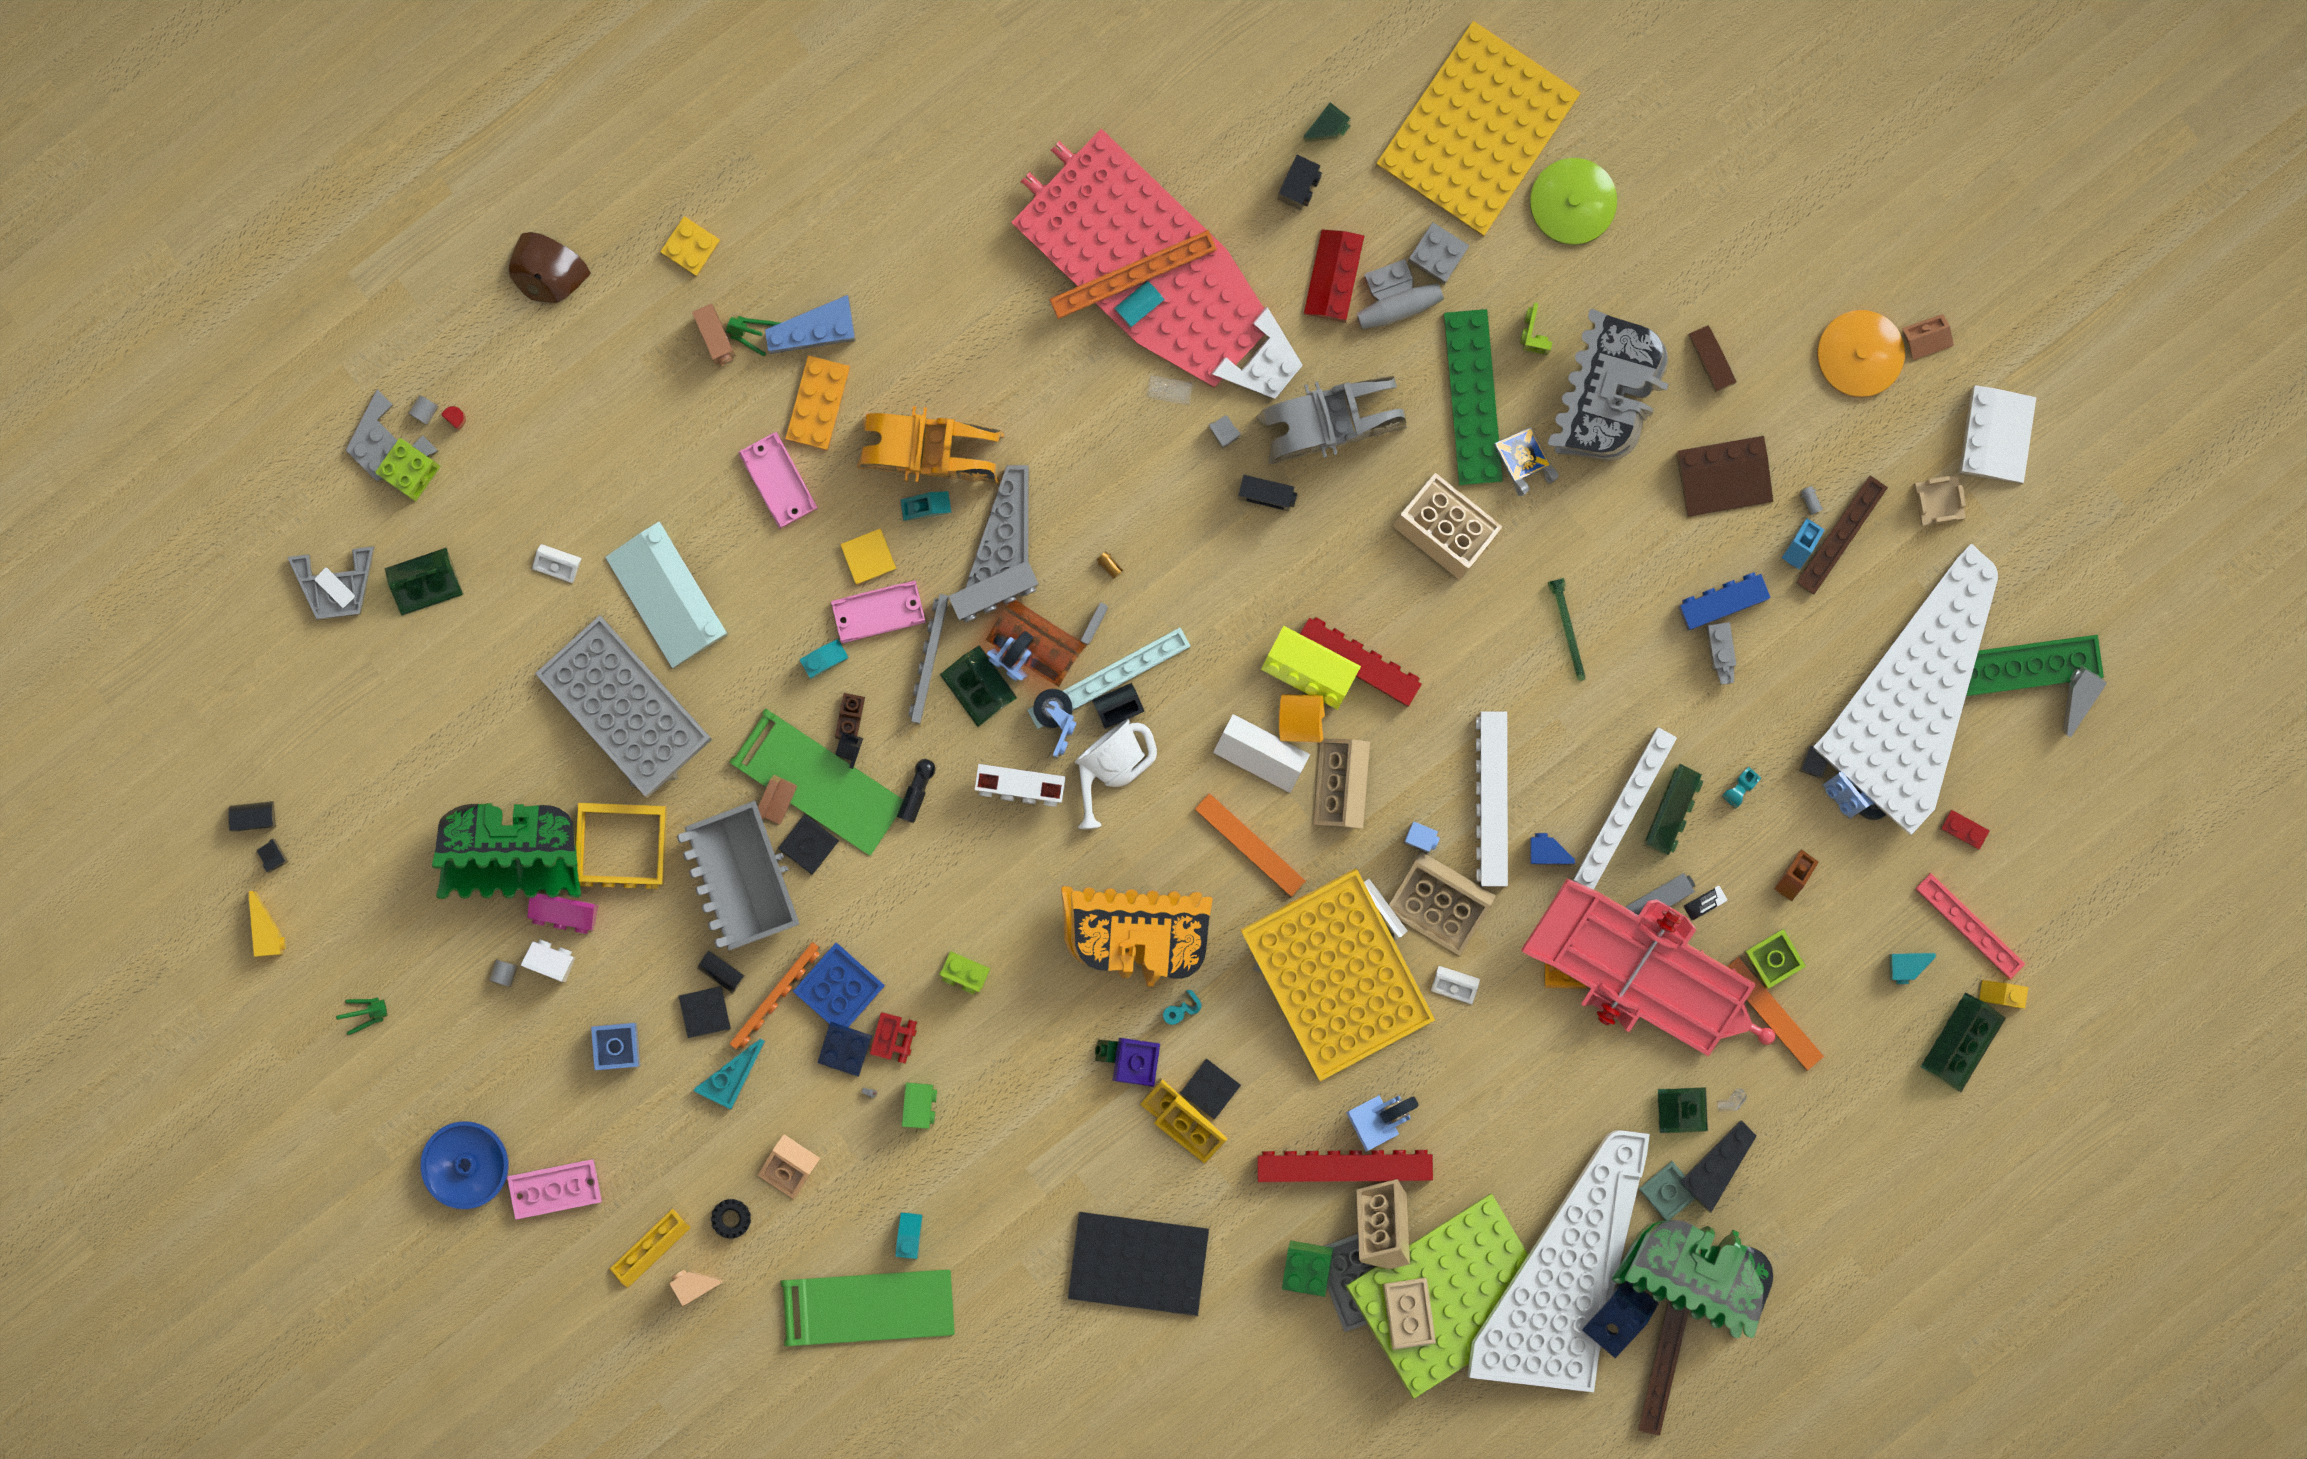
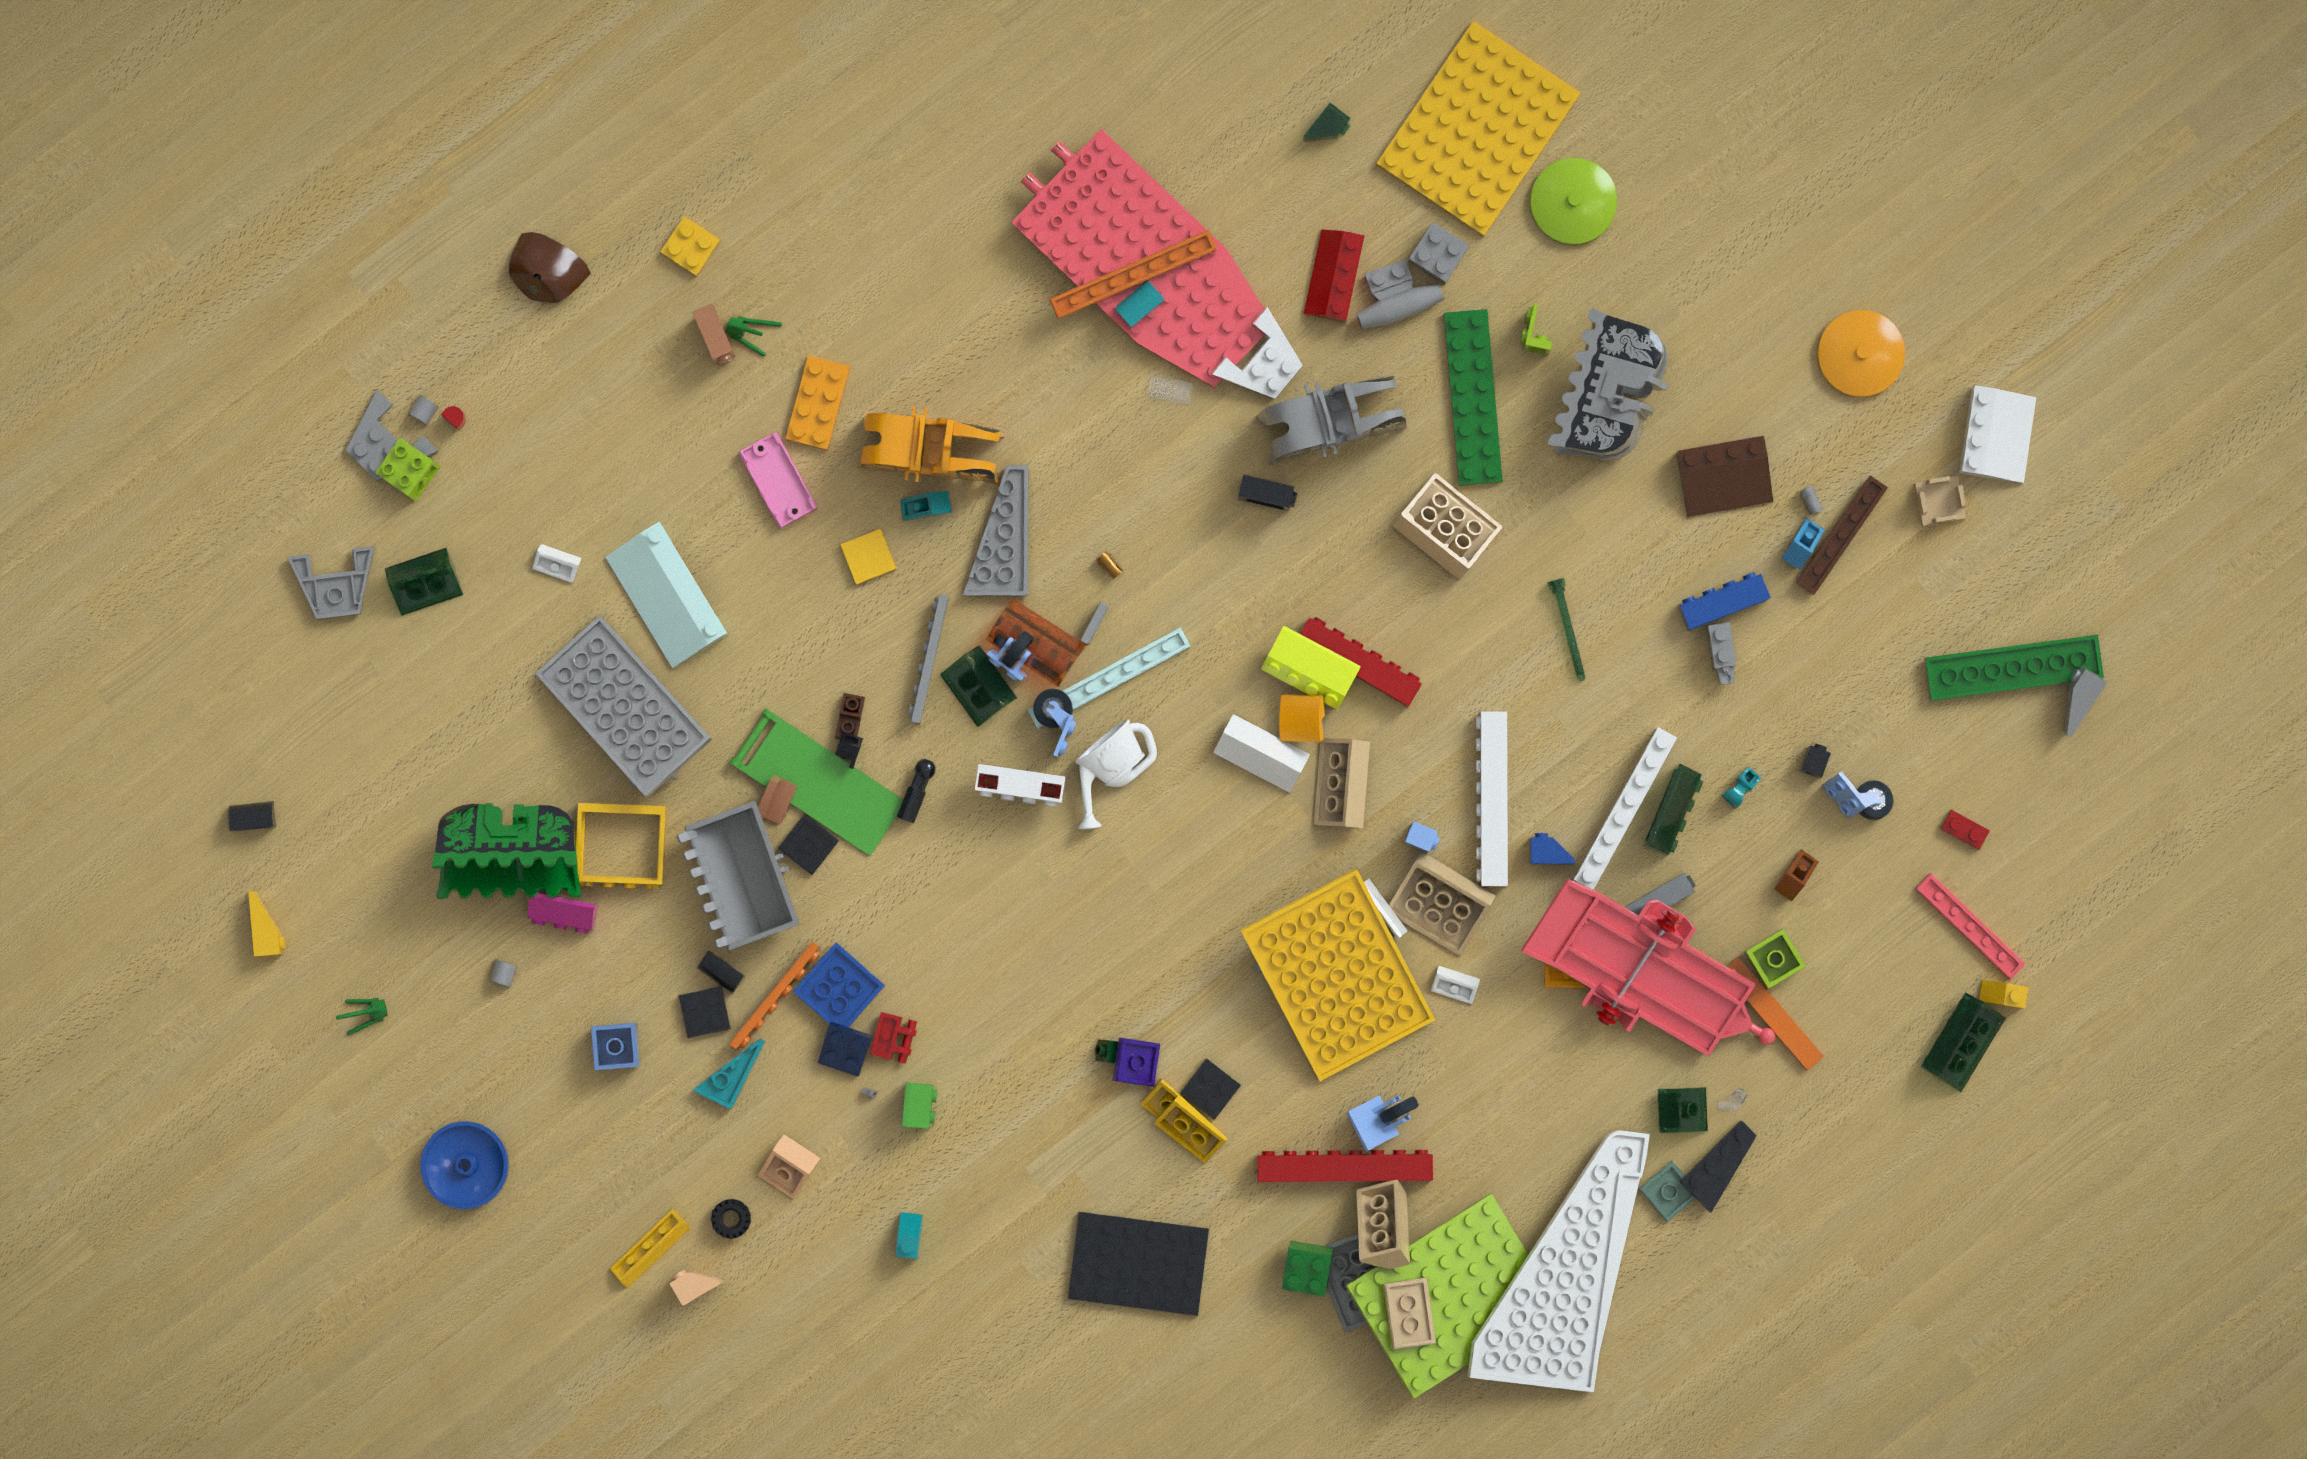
(272, 856): black panel -> none
(334, 587): white sticker -> none
(548, 960): white slope -> none
(554, 1189): bright pink piece -> none
(815, 328): medium blue wedge -> none
(823, 659): teal slope -> none
(870, 1307): bright green flag -> none
(878, 612): bright pink piece -> none
(965, 972): lime bracket -> none
(994, 590): light grey brick -> none
(1118, 705): black brick -> none
(1159, 931): light orange animal -> none
(1174, 1014): teal leg -> none
(1224, 431): light grey panel -> none
(1250, 845): orange tile -> none
(1299, 182): black brick -> none
(1523, 457): flag -> none
(1627, 1311): dark blue bracket -> none
(1663, 1370): reddish brown plate -> none
(1705, 903): sticker -> none
(1712, 358): reddish brown slope -> none
(1721, 1282): green animal -> none
(1907, 712): white wing -> none
(1908, 966): teal slope -> none
(1928, 336): nougat panel -> none

